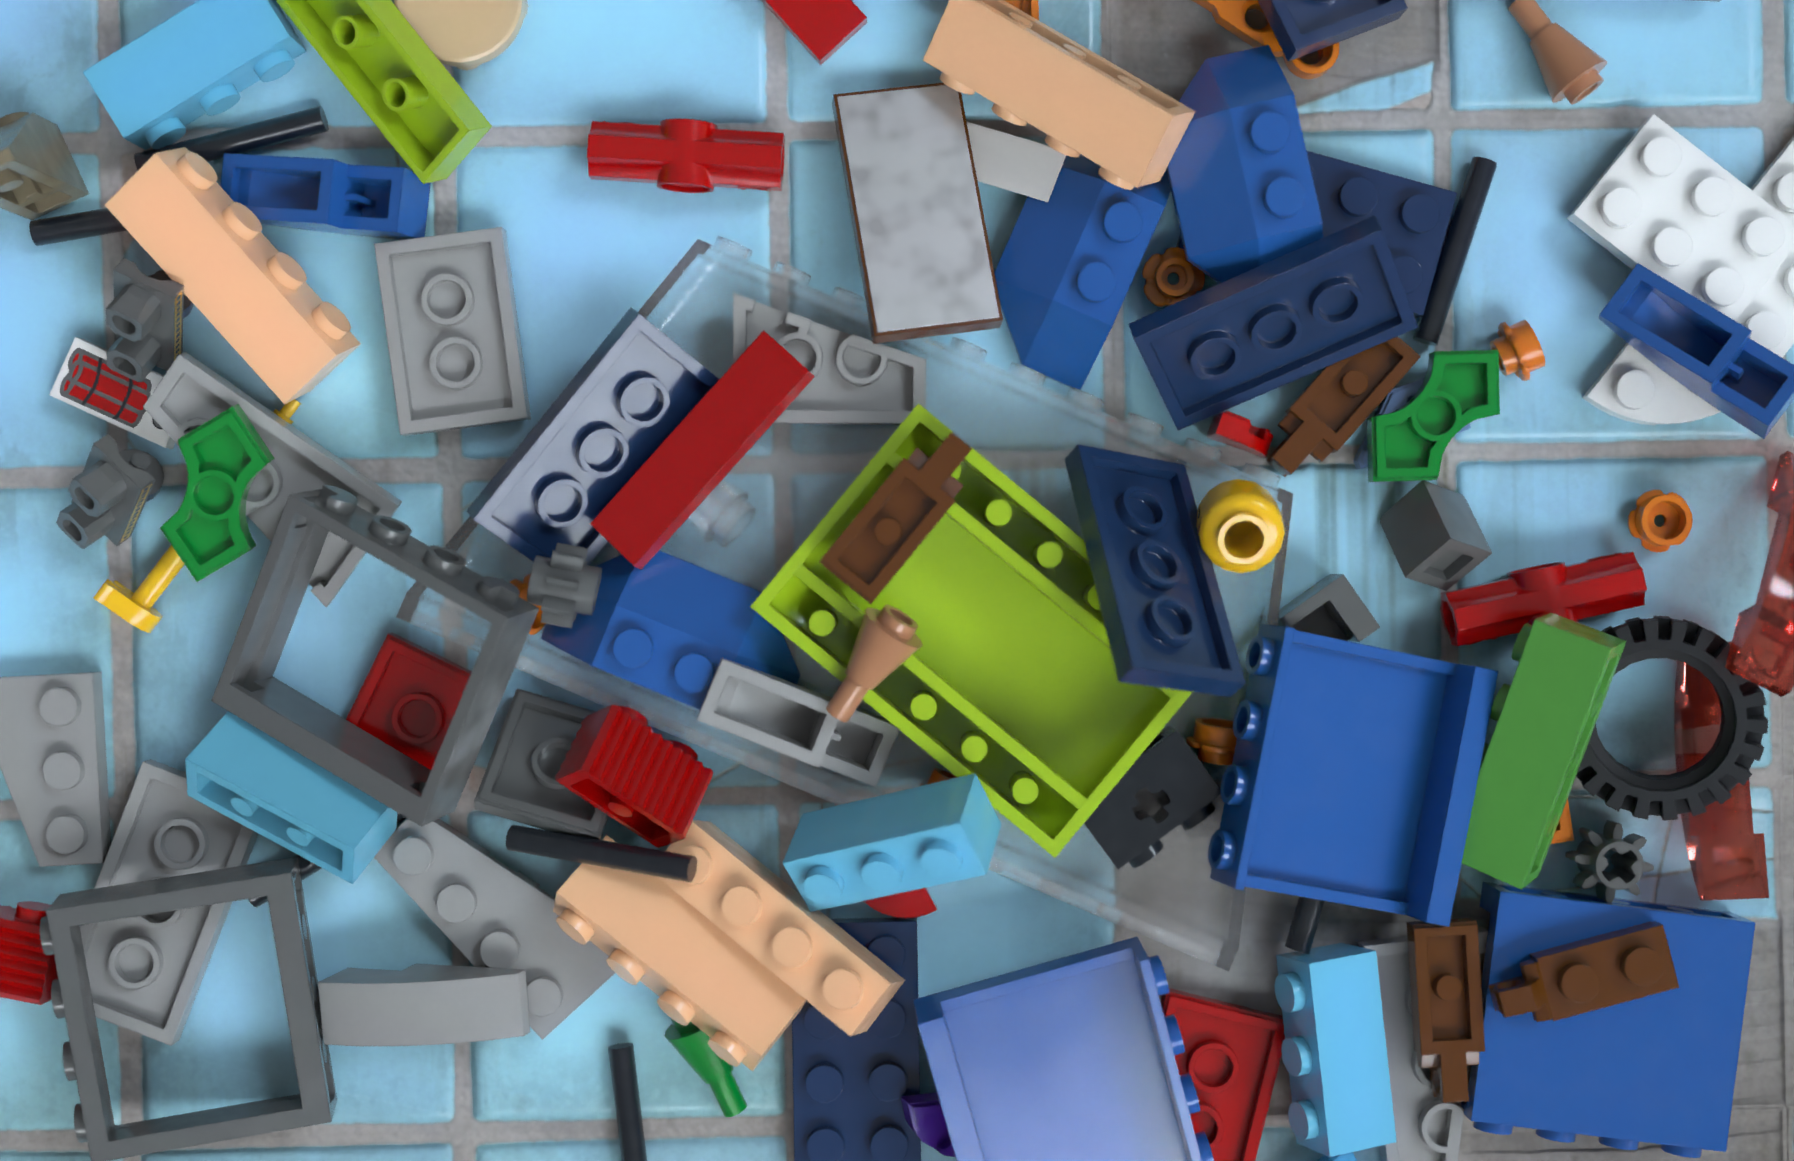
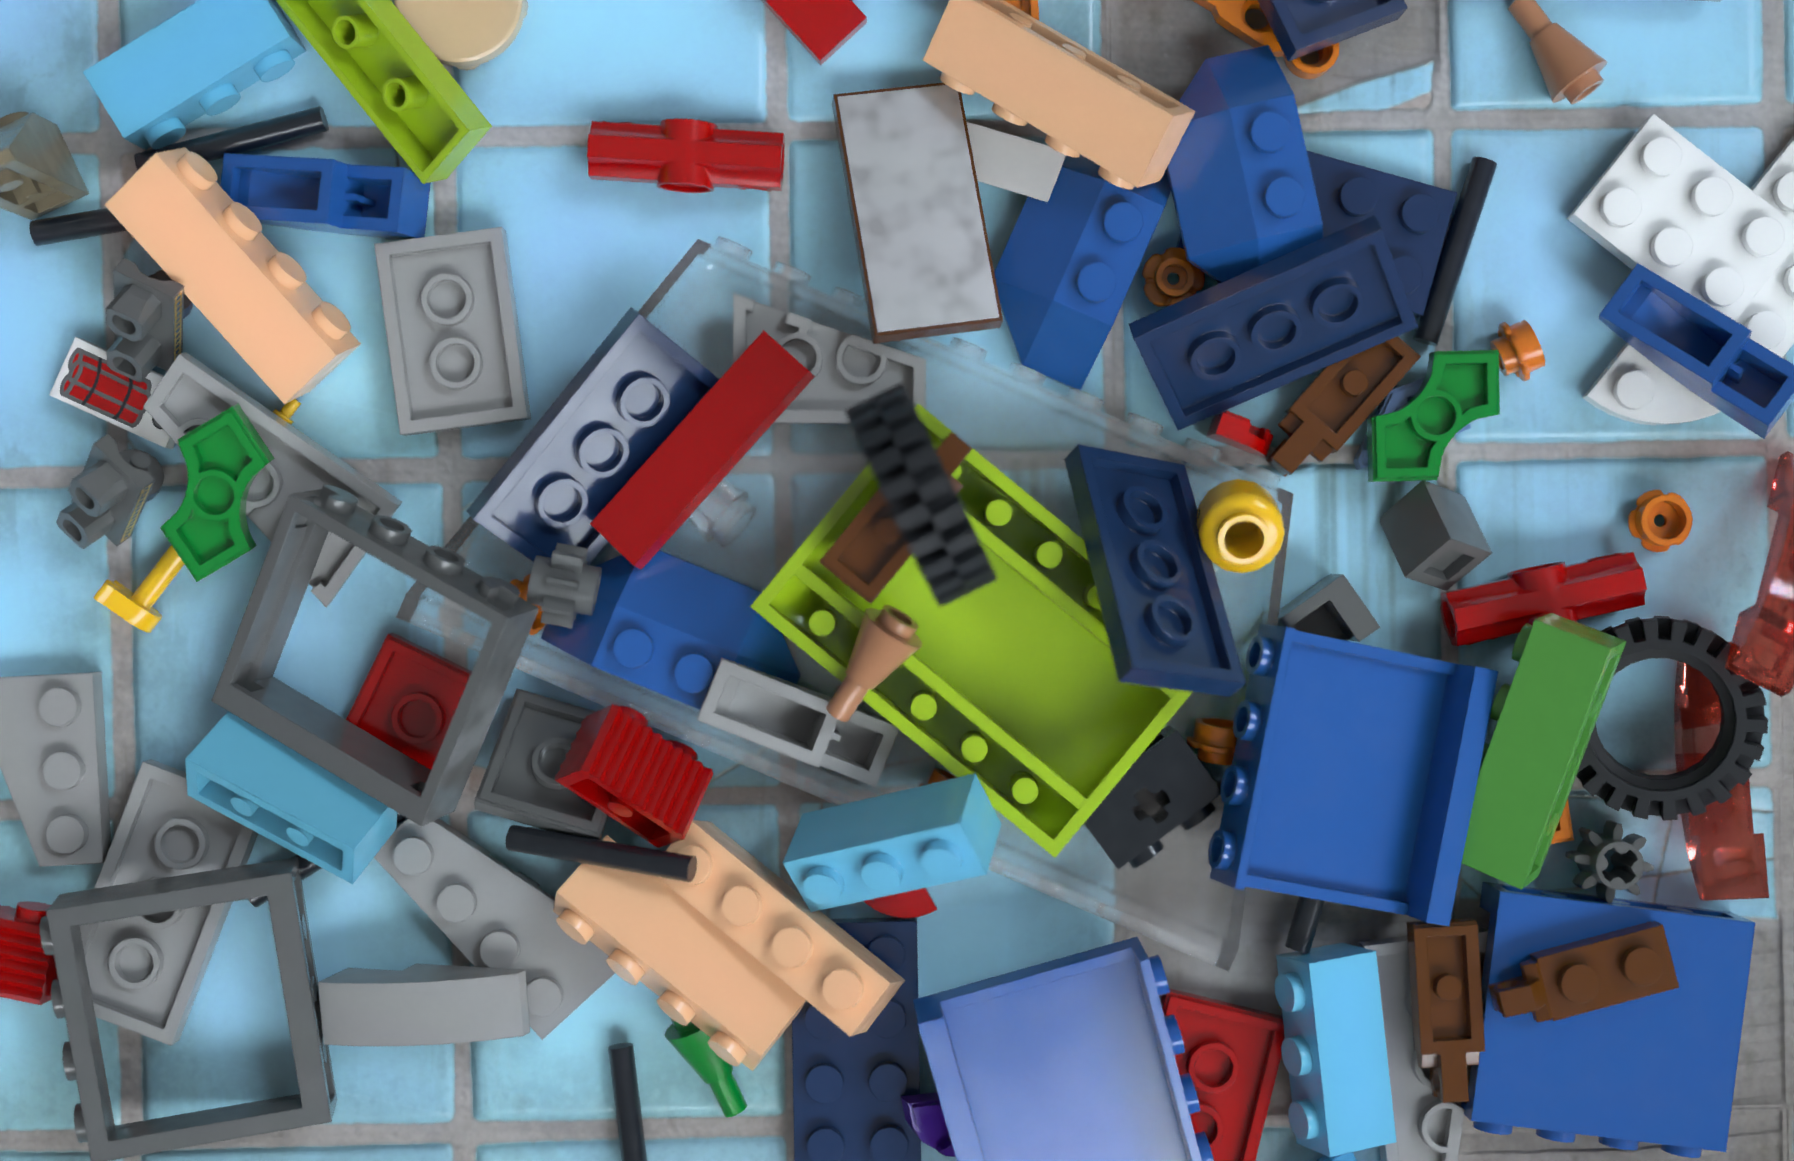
(920, 495): none -> black tyre

